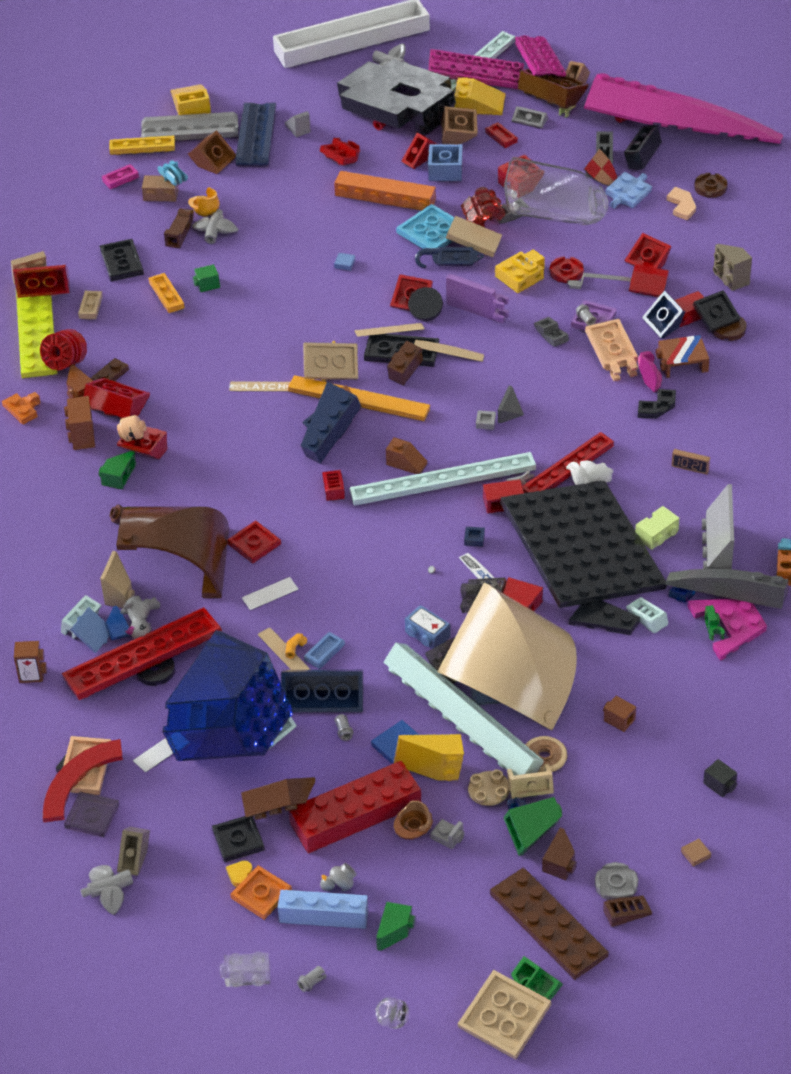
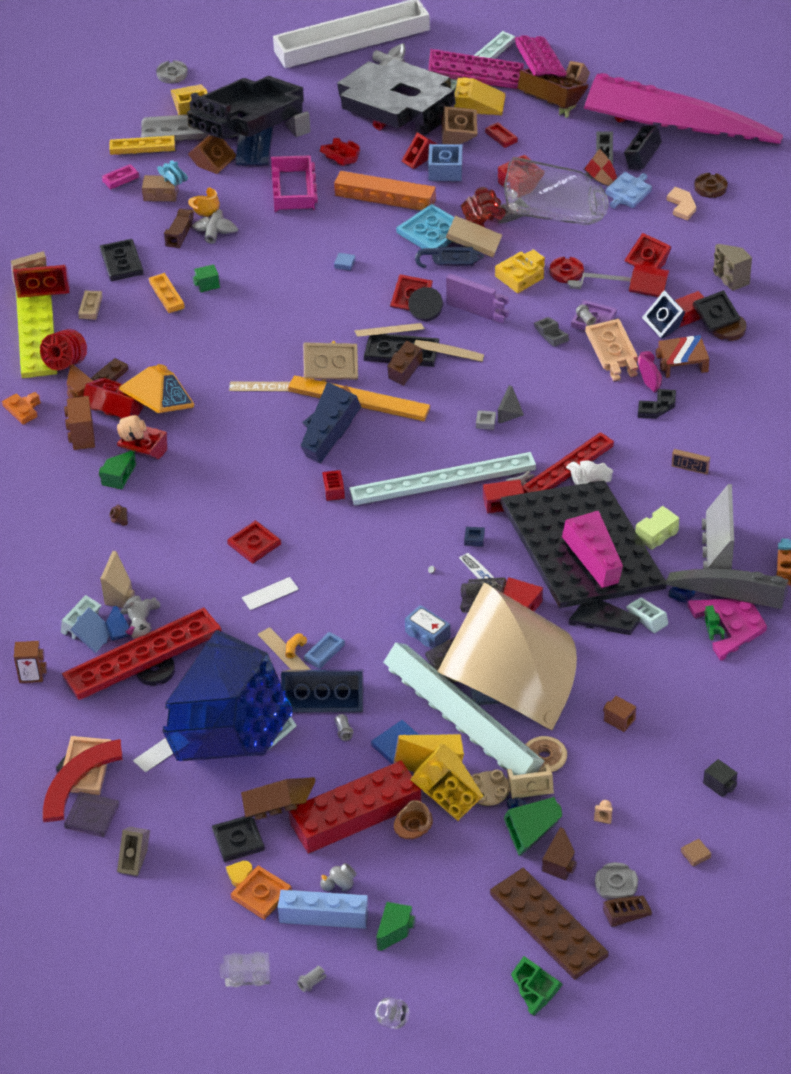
(108, 887): light grey plant -> none
(158, 390): none -> light orange slope
(172, 72): none -> light grey tile
(186, 531): reddish brown panel -> none
(264, 101): none -> black panel
(294, 164): none -> dark pink window
(405, 456): dark orange slope -> none
(447, 782): none -> yellow slope
(447, 833): light grey bracket -> none
(504, 1014): tan plate -> none
(529, 117): light grey slope -> none
(594, 547): none -> dark pink wedge
(603, 812): none -> light nougat piece

